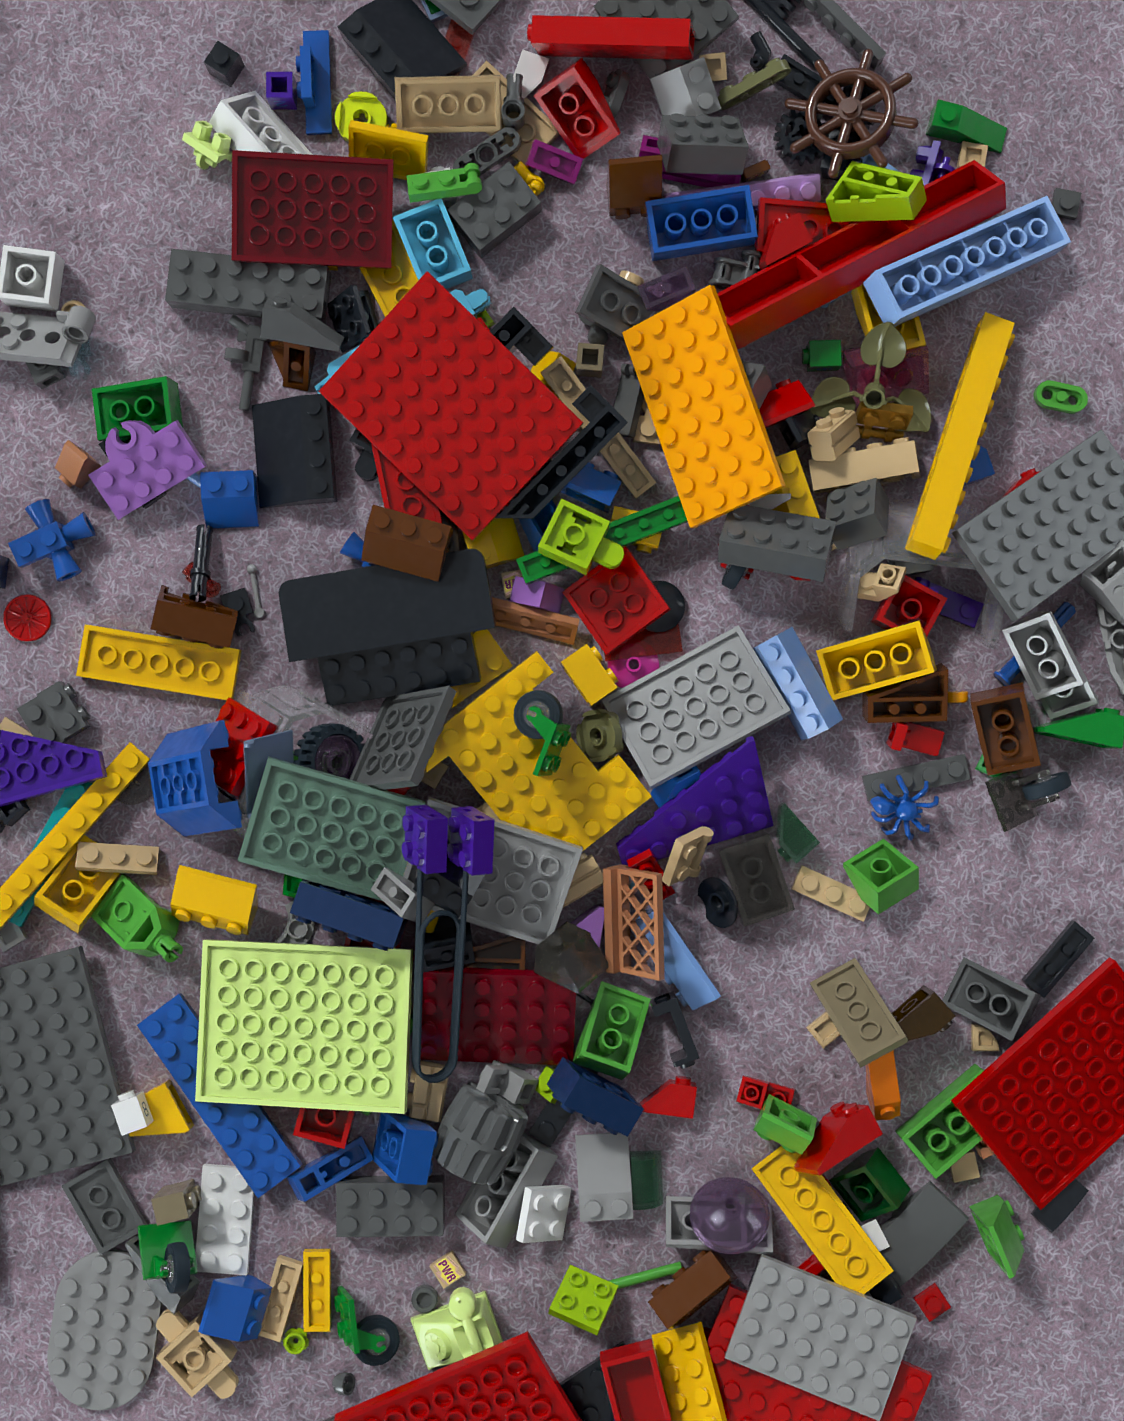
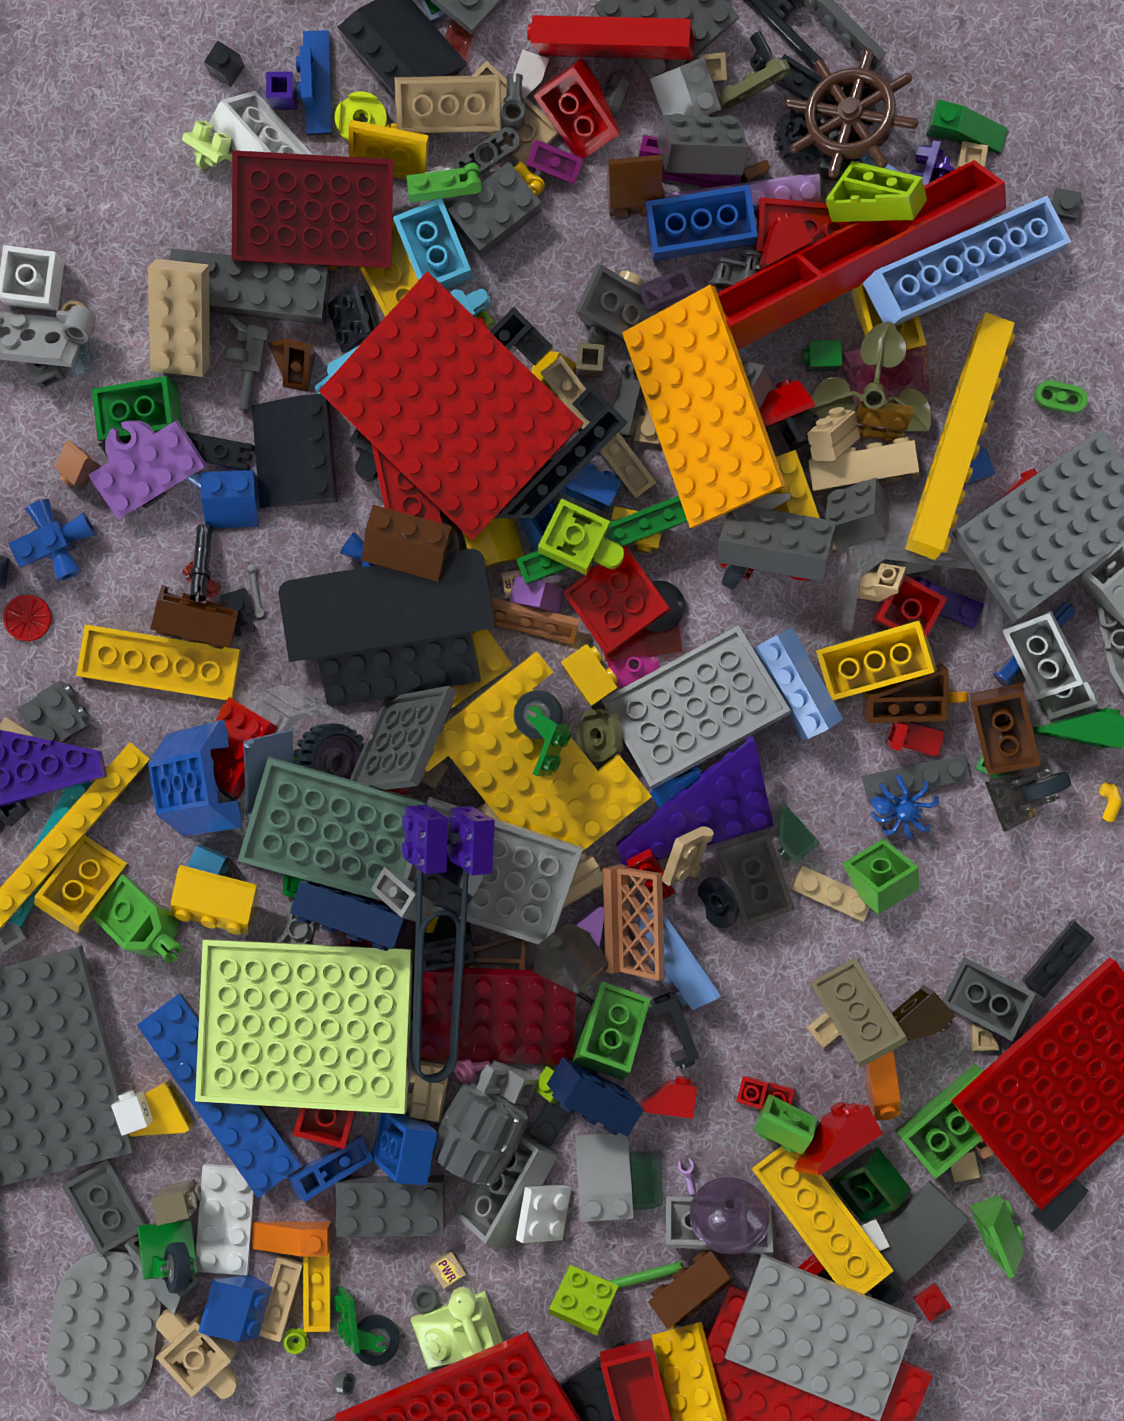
(117, 858): tan plate -> none
(179, 317): none -> tan brick
(209, 861): none -> dark azure brick
(222, 451): none -> black hinge
(292, 324): dark grey slope -> none
(292, 1237): none -> orange slope
(466, 1070): none -> bright pink plate
(688, 1176): none -> lavender hand
(1114, 801): none -> yellow arm

